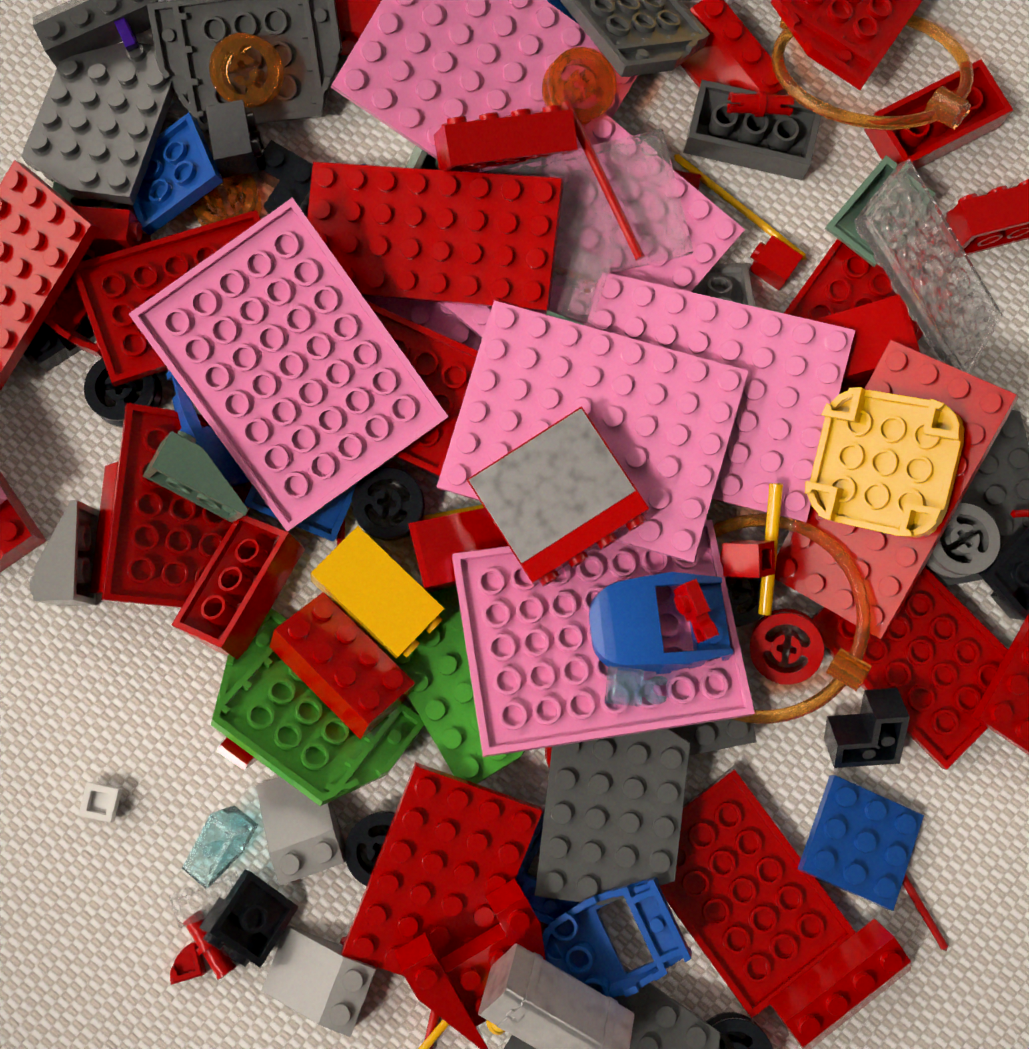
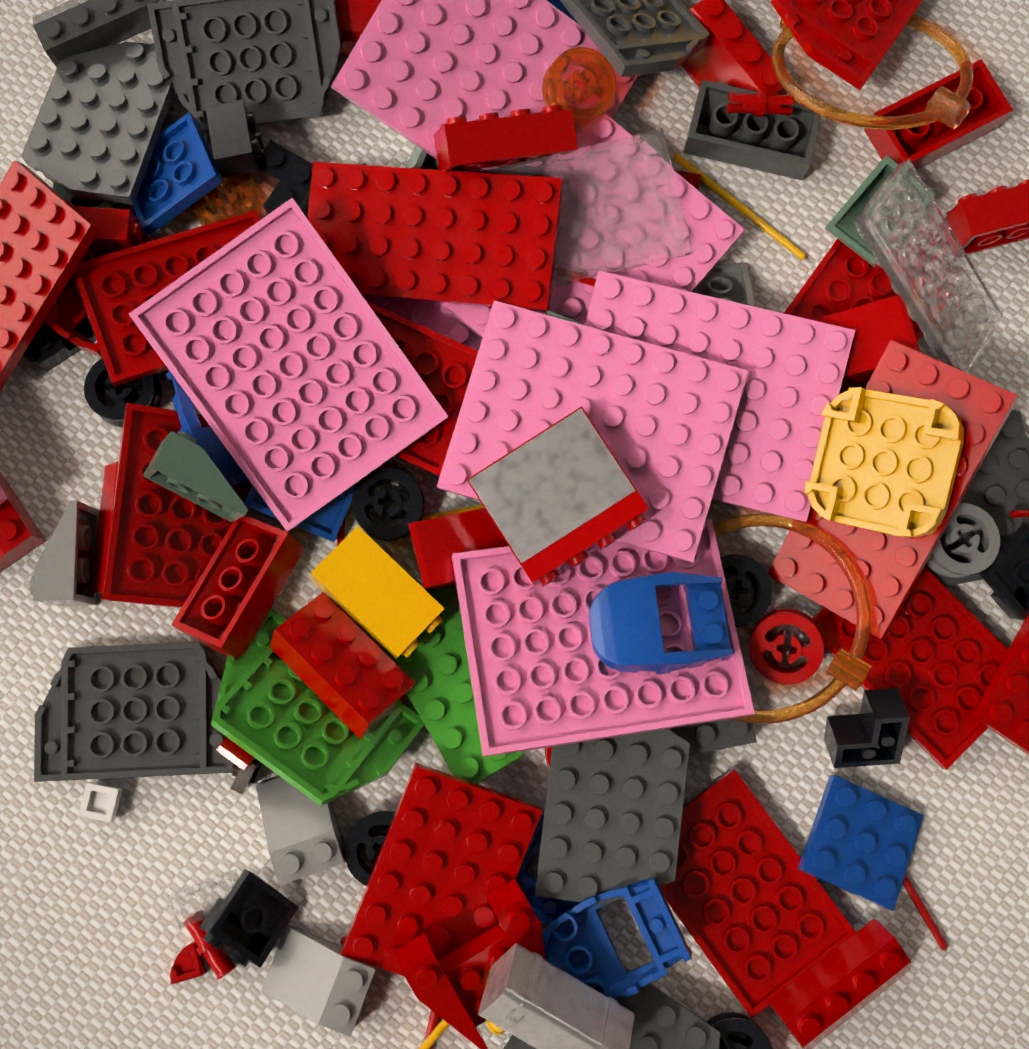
(127, 34): dark purple tile -> none
(130, 714): none -> dark grey plate
(219, 845): clear light blue slope -> none
(237, 45): clear orange wheel -> none
(245, 778): none -> dark brown plate
(583, 285): clear brick -> none
(605, 185): red axle -> none
(627, 687): clear light blue plate -> none
(693, 605): red plate -> none
(748, 558): red brick -> none
(771, 534): yellow bar -> none
(774, 262): red brick -> none

